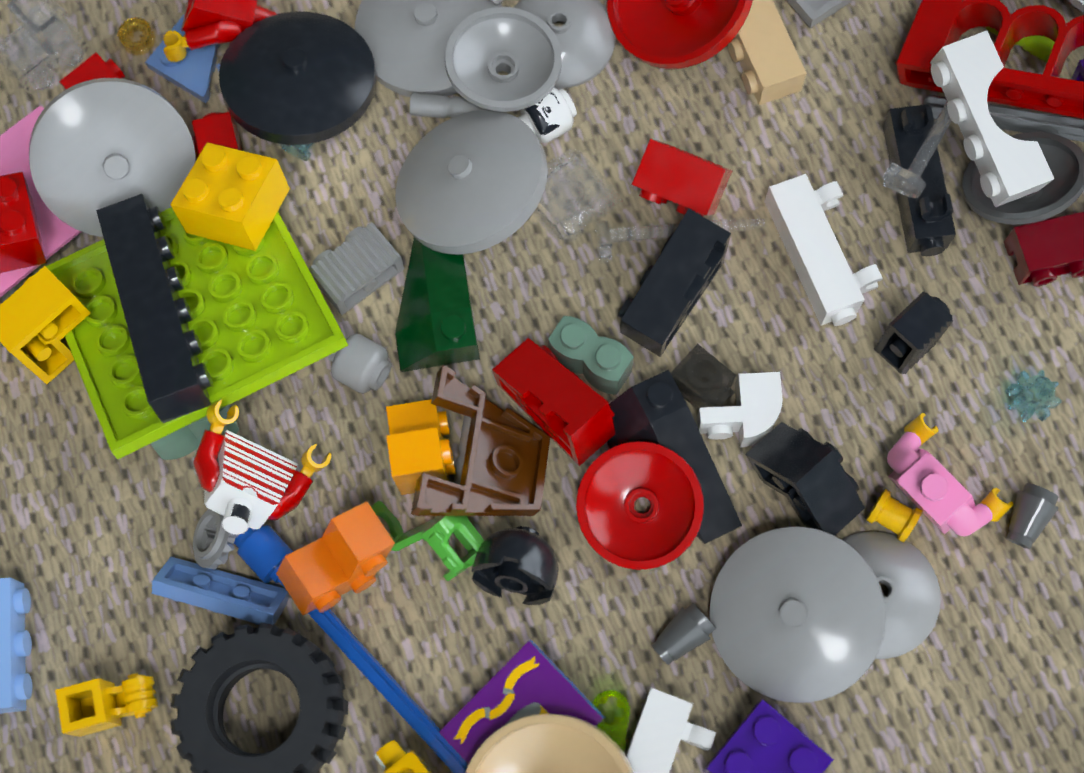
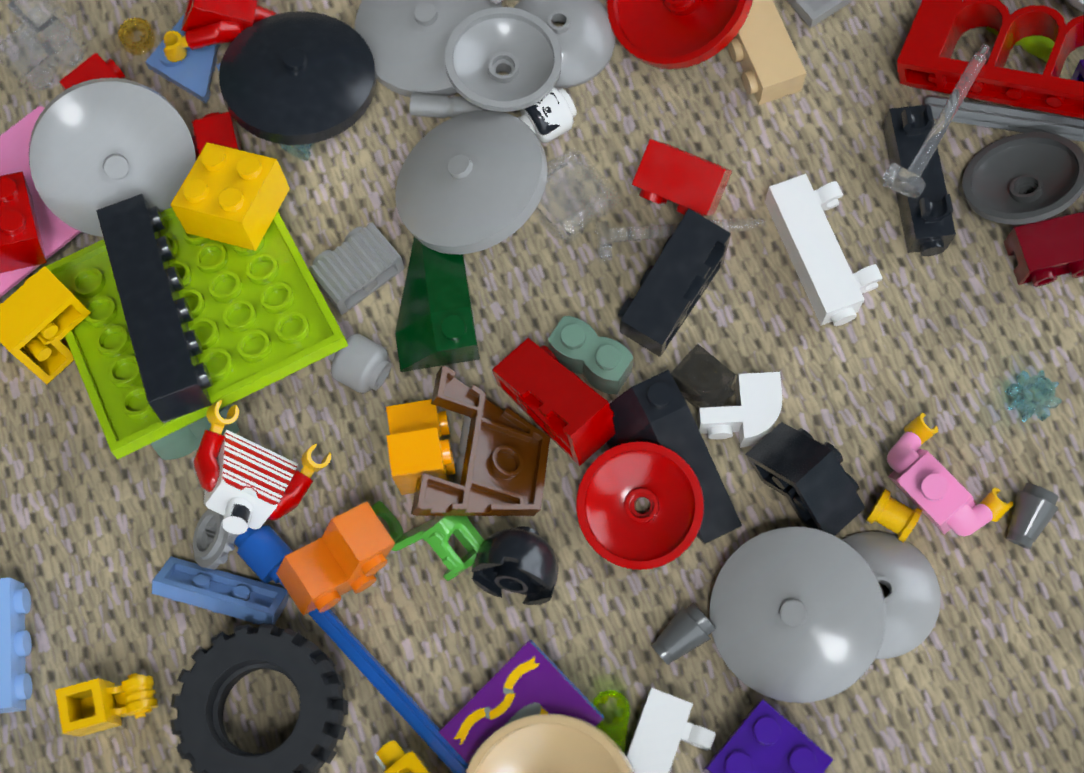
(914, 332): black brick -> none
(1006, 164): white arch -> none

